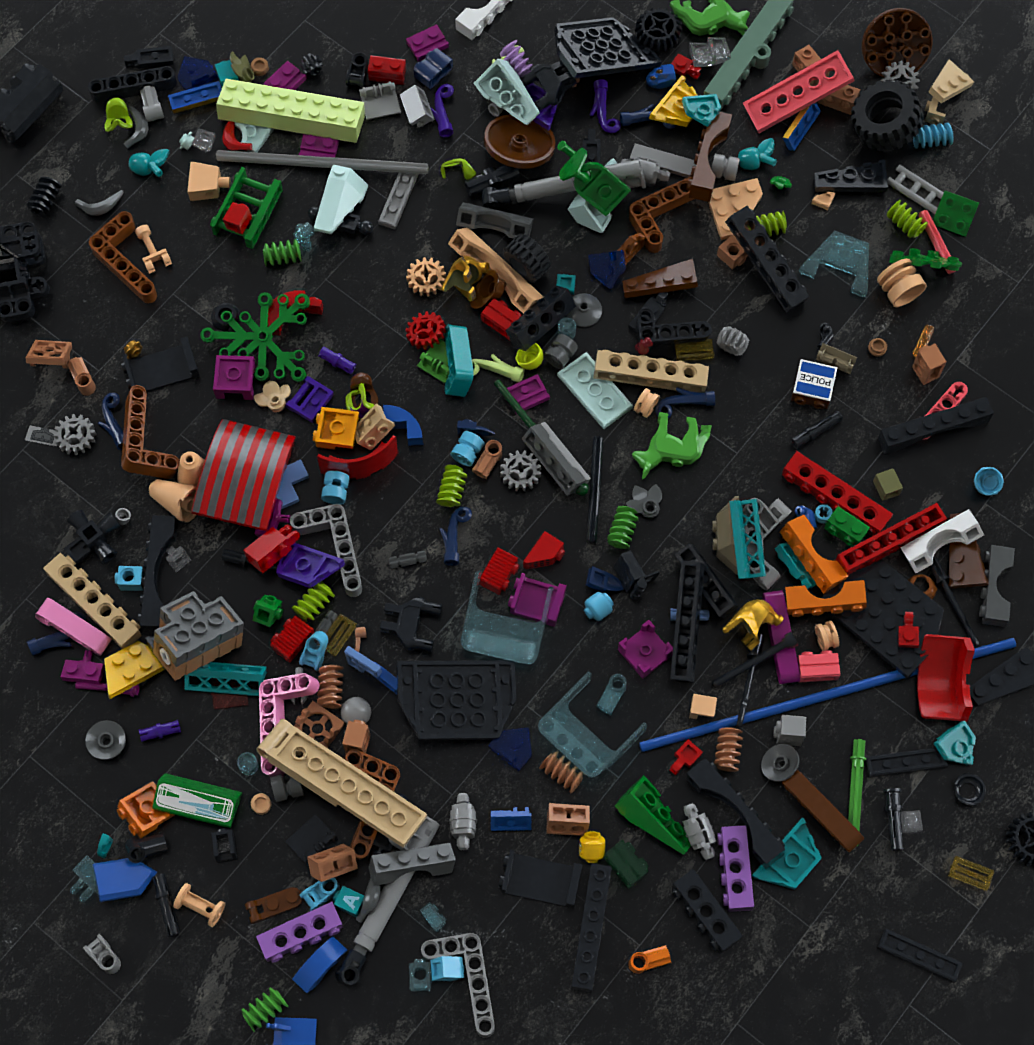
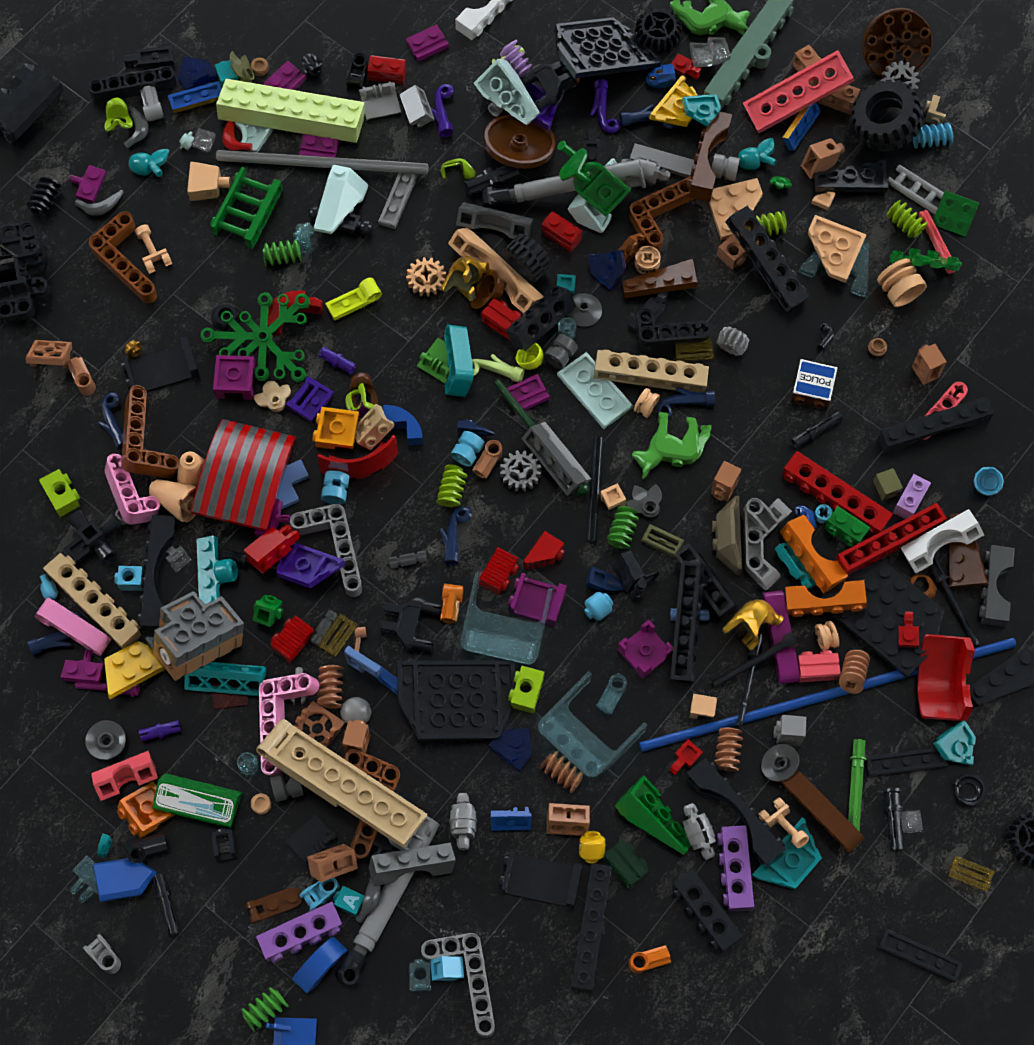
(41, 435): sticker -> none
(48, 587): none -> medium azure cylinder
(53, 484): none -> lime brick
(74, 434): light grey gear -> none
(89, 183): none -> magenta plate
(110, 779): none -> coral arch
(122, 486): none -> bright pink beam
(198, 904): light nougat hose -> none
(211, 570): none -> teal plate
(237, 217): red brick -> none
(313, 601): lime piece -> none
(314, 654): medium azure piece -> none
(355, 299): none -> neon yellow plate
(425, 330): red gear -> none
(432, 916): clear light blue piece -> none
(433, 68): dark blue brick -> none
(451, 598): none -> orange piece
(526, 677): none -> lime brick
(561, 231): none -> red brick
(613, 496): none -> light nougat panel
(642, 346): dark red arm -> none
(645, 540): none -> olive tile
(647, 259): none -> light nougat wheel
(725, 481): none -> nougat brick
(740, 542): teal fence -> none
(799, 838): none -> light nougat bar
(821, 156): none -> nougat torso
(835, 246): none -> light nougat plate
(836, 358): dark tan hinge -> none
(854, 671): none -> nougat piece
(911, 497): none -> lavender brick
(924, 338): clear orange axle -> none
(950, 82): tan wing -> none

